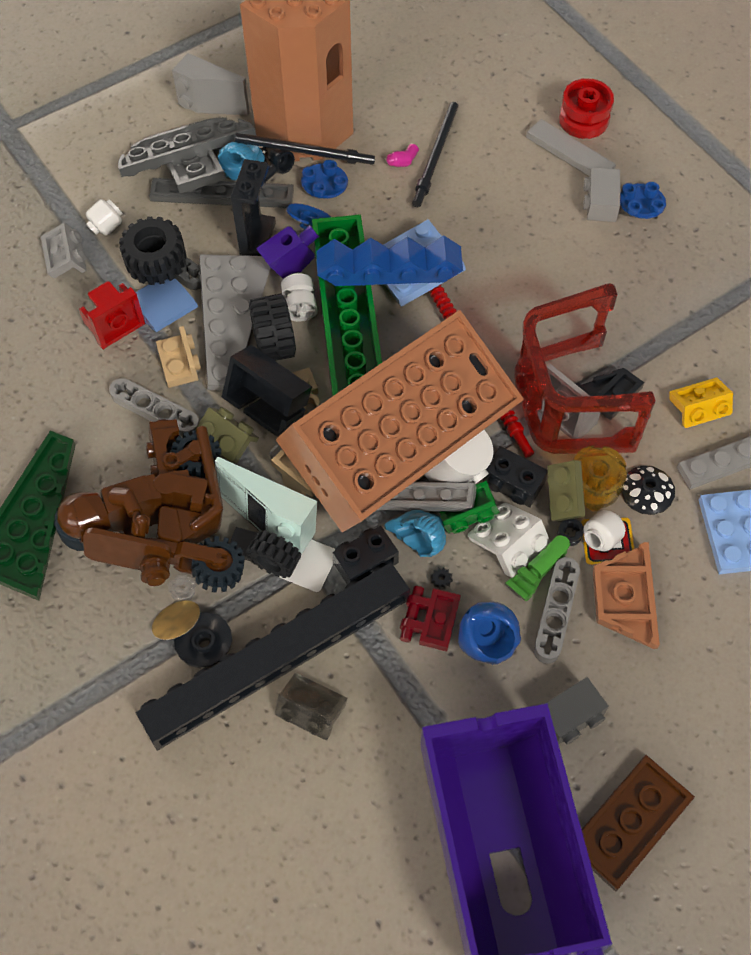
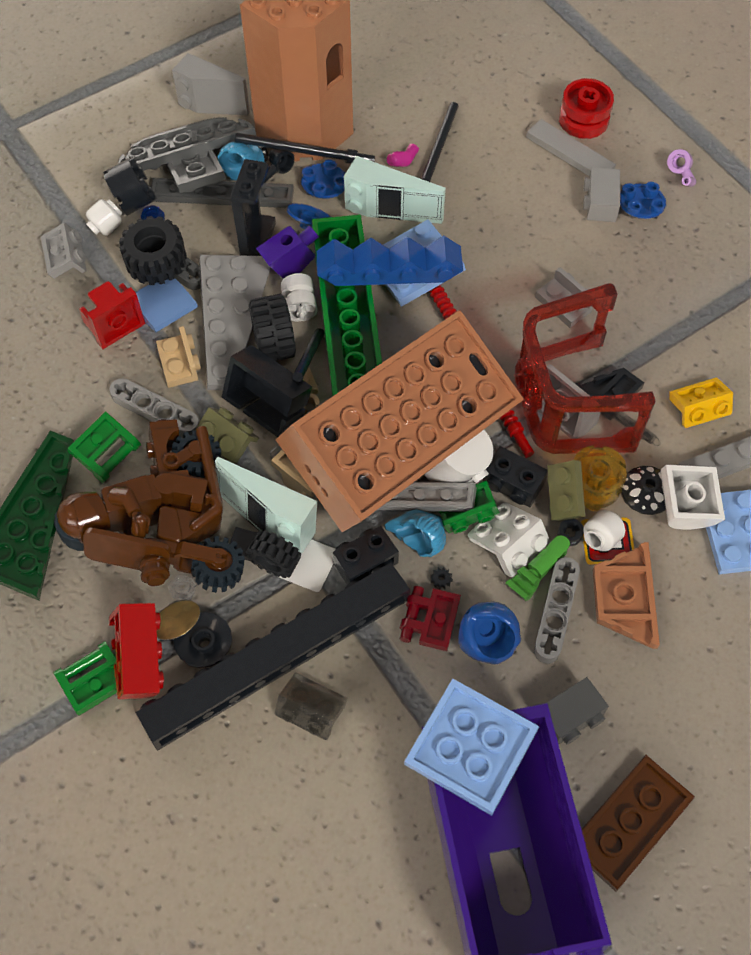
(93, 686): none -> green plate
(98, 440): none -> green plate
(129, 185): none -> black brick
(137, 651): none -> red wedge
(153, 211): none -> clear blue plate
(308, 355): none -> black bar
(391, 194): none -> light aqua slope
(471, 746): none -> light blue plate
(560, 287): none -> light grey bracket
(649, 436): none -> black piece
(688, 178): none -> lavender plate
(692, 496): none -> white brick

